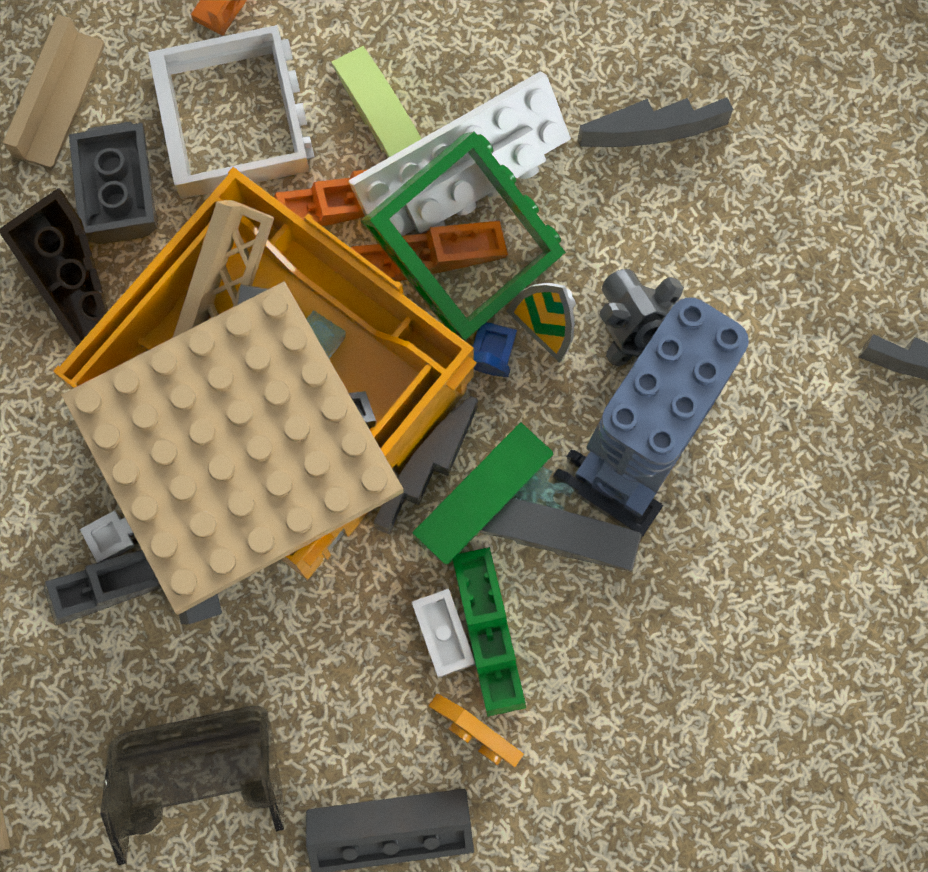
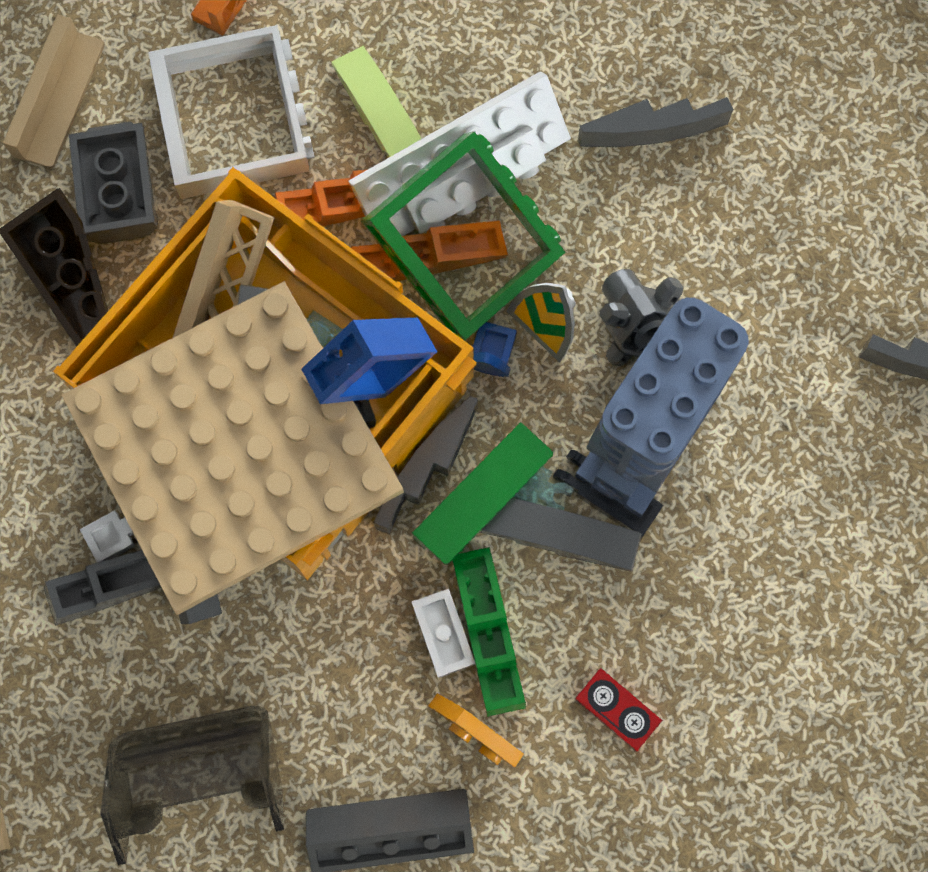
(374, 359): none -> blue window
(618, 709): none -> tile

